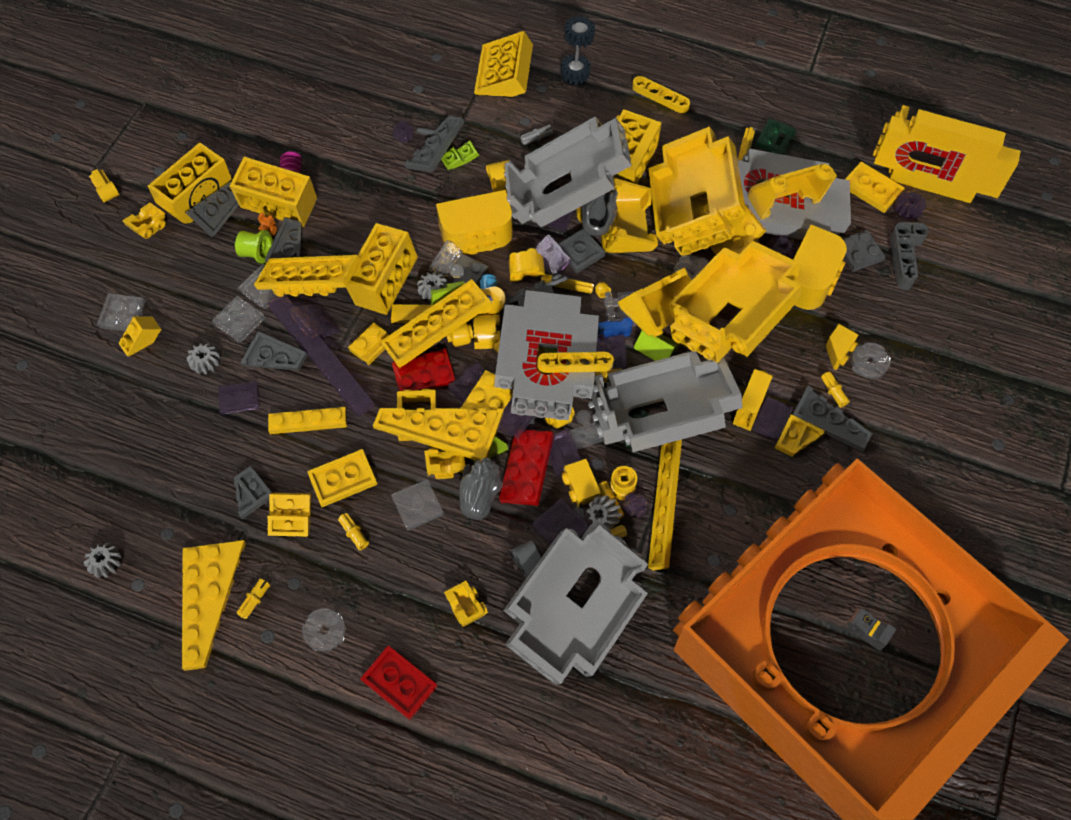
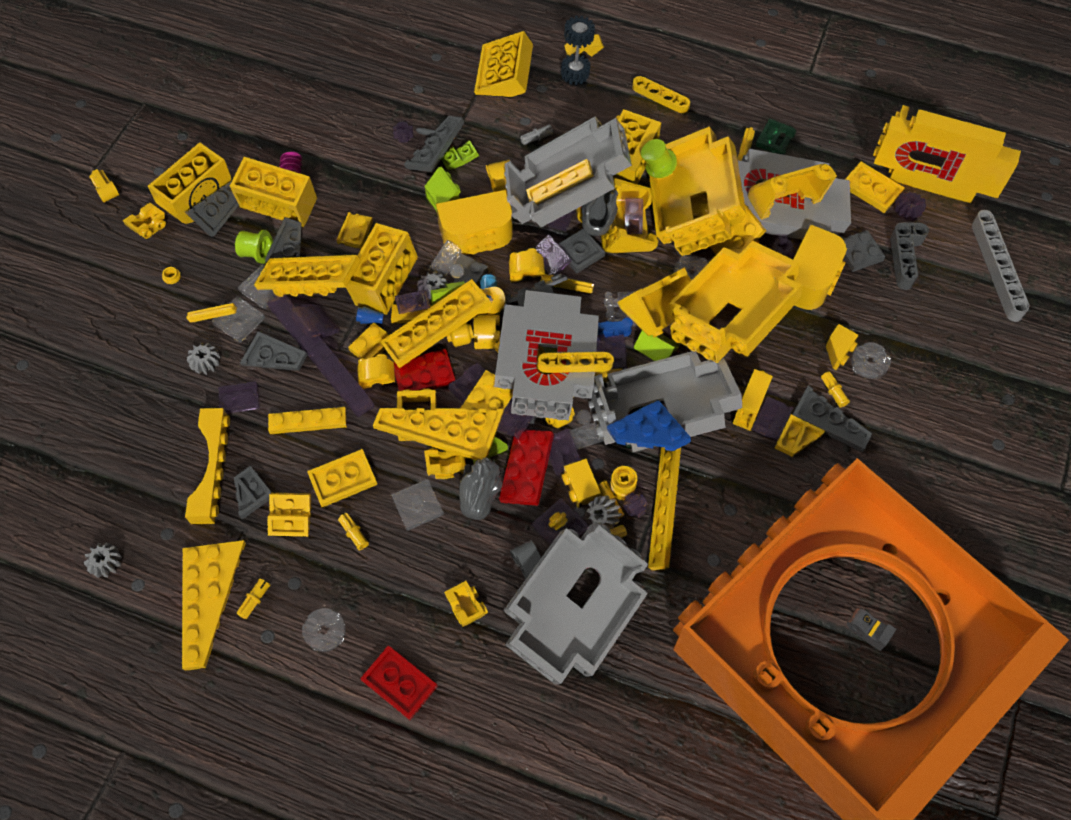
(119, 311): clear plate -> none
(139, 334): yellow slope -> none
(168, 272): none -> yellow plate
(202, 503): none -> yellow arch
(213, 312): none -> yellow axle
(267, 223): orange plate -> none
(354, 230): none -> yellow plate
(369, 316): none -> blue cone
(375, 370): none -> yellow cylinder
(412, 301): none -> slope
(441, 188): none -> lime slope
(557, 520): none -> yellow plate
(560, 182): none -> yellow tile
(591, 49): none -> yellow slope
(601, 288): yellow hinge -> none
(633, 215): none -> slope
(650, 428): none -> blue plate
(659, 160): none -> lime piece
(1000, 266): none -> light grey beam

